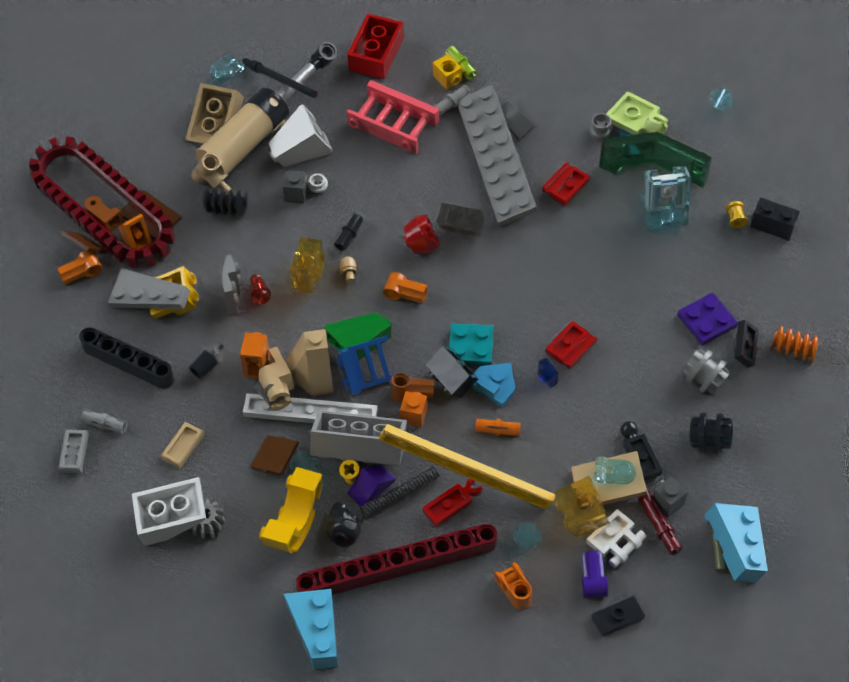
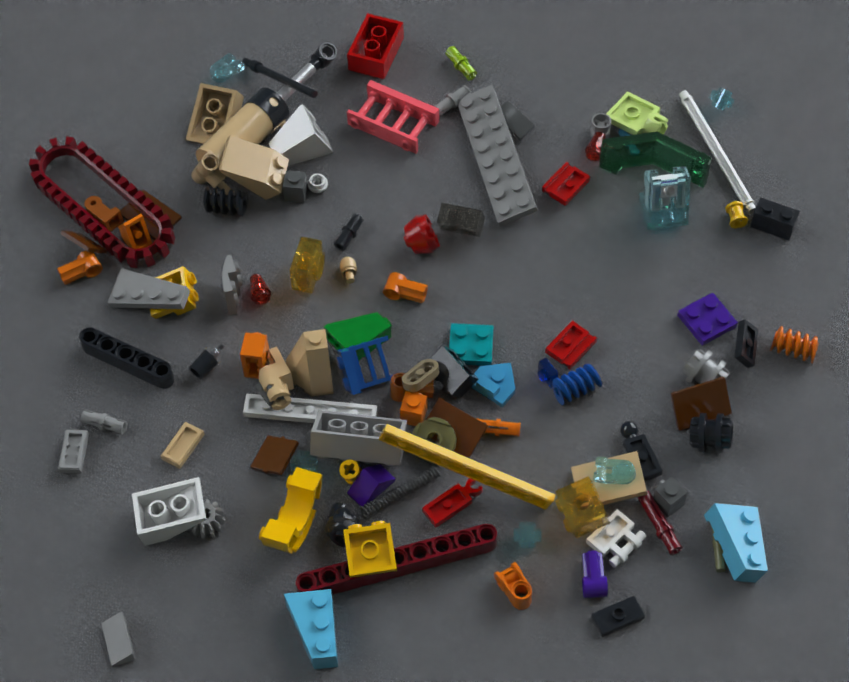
(118, 640): none -> light grey slope
(254, 167): none -> tan slope
(369, 549): none -> yellow plate
(420, 375): none -> dark tan plate
(439, 427): none -> olive plate
(447, 71): yellow brick -> none
(467, 428): none -> reddish brown piece
(576, 382): none -> blue piece
(594, 147): none -> clear red cone
(706, 397): none -> reddish brown piece
(717, 151): none -> white piece

